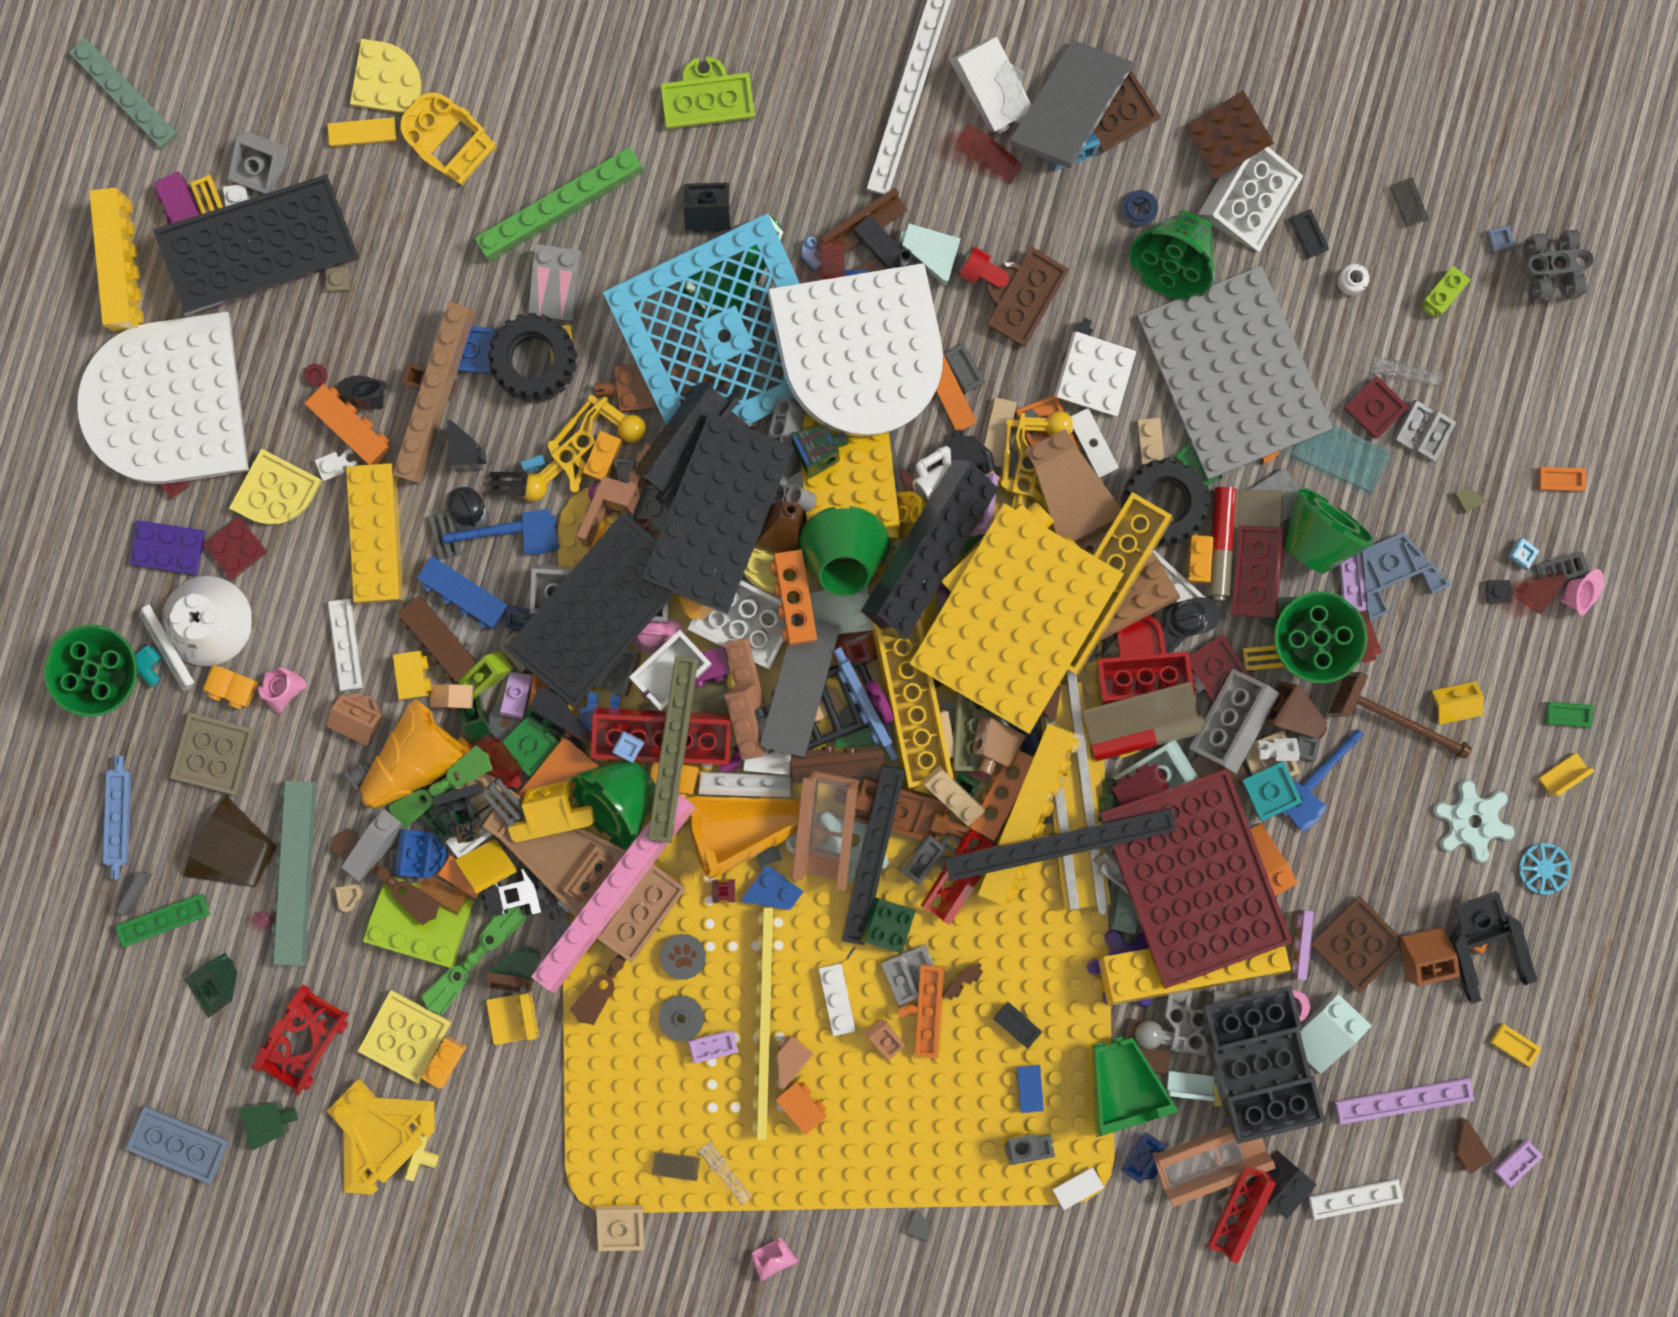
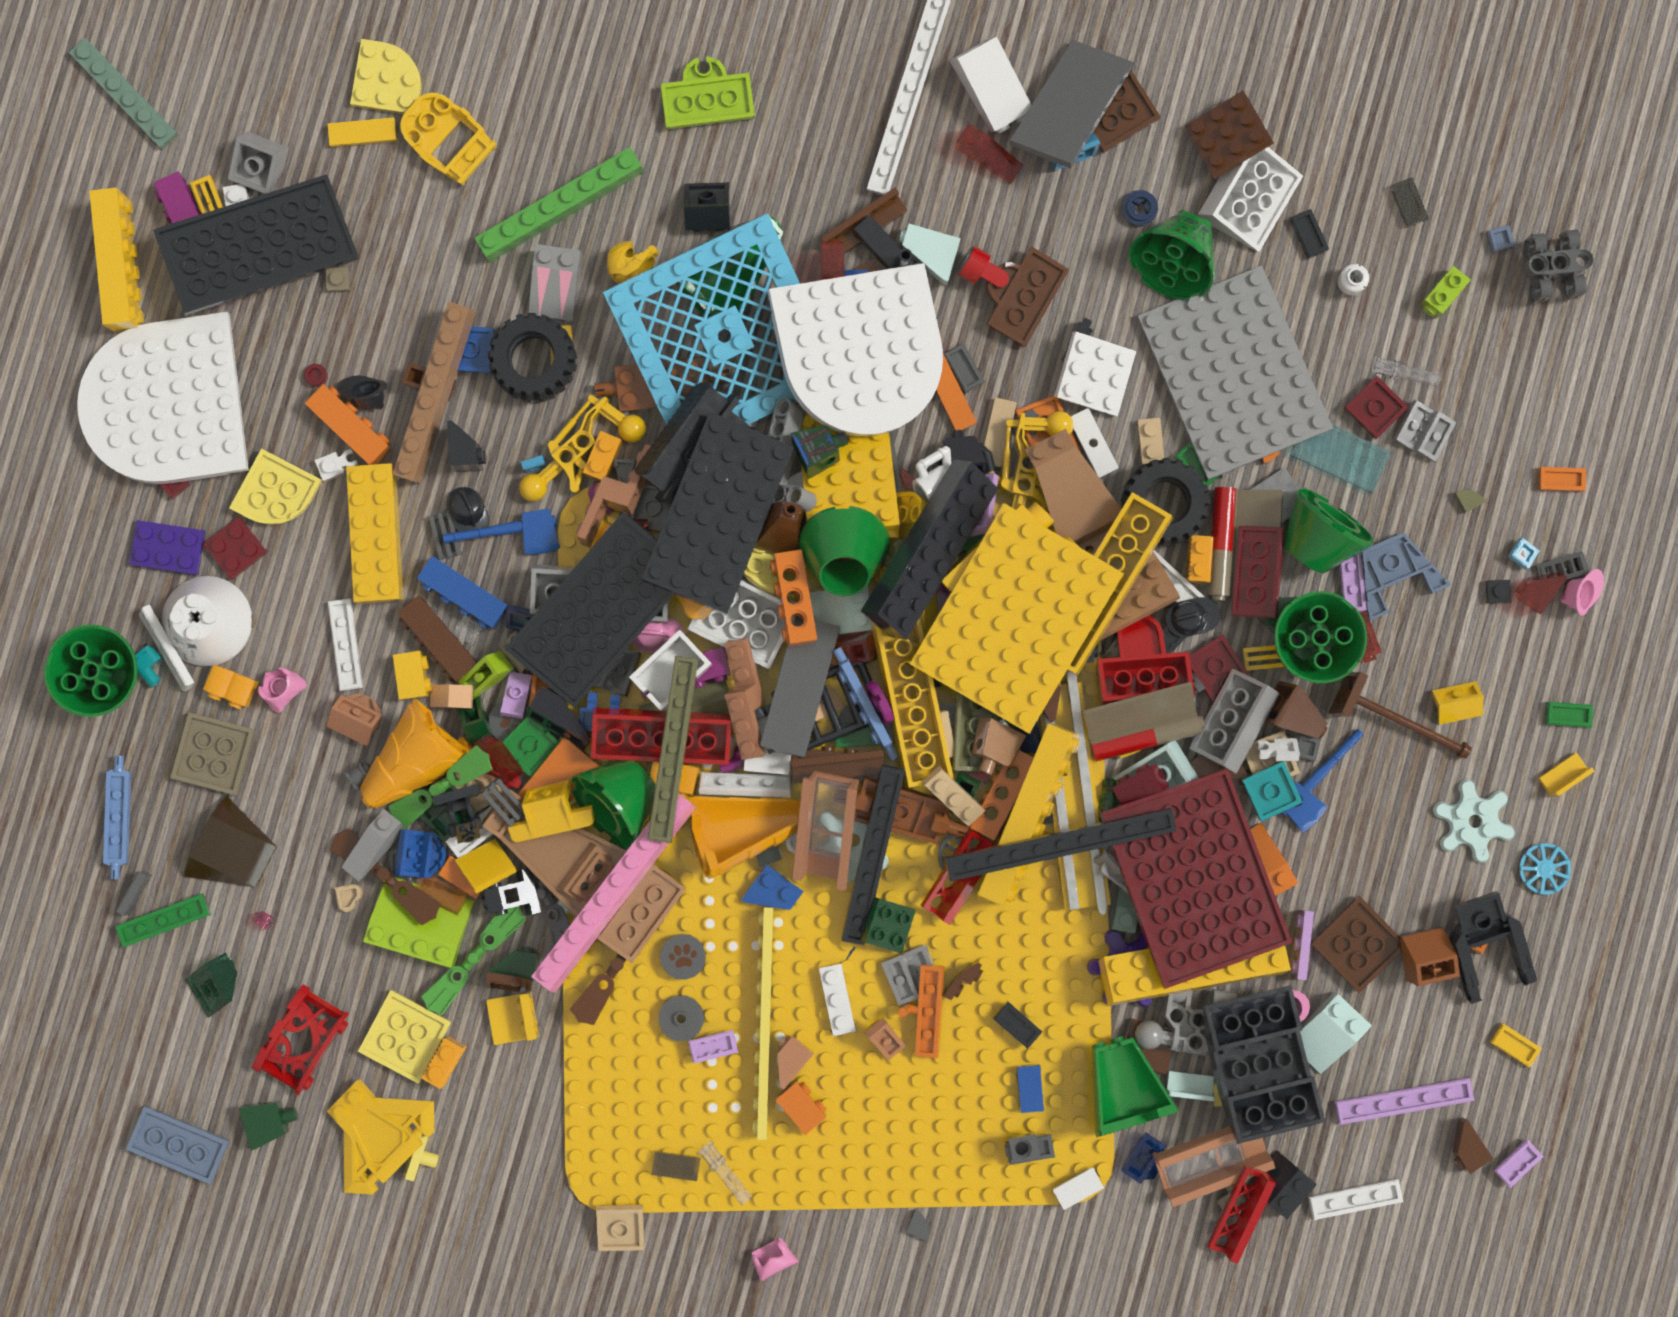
(294, 873): sand green brick -> none
(495, 483): black tile -> none
(622, 263): none -> yellow helmet
(627, 746): light blue tile -> none
(723, 891): dark red tile -> none
(808, 253): light blue arm -> none
(921, 860): dark grey slope -> none
(1014, 102): clear tile -> none

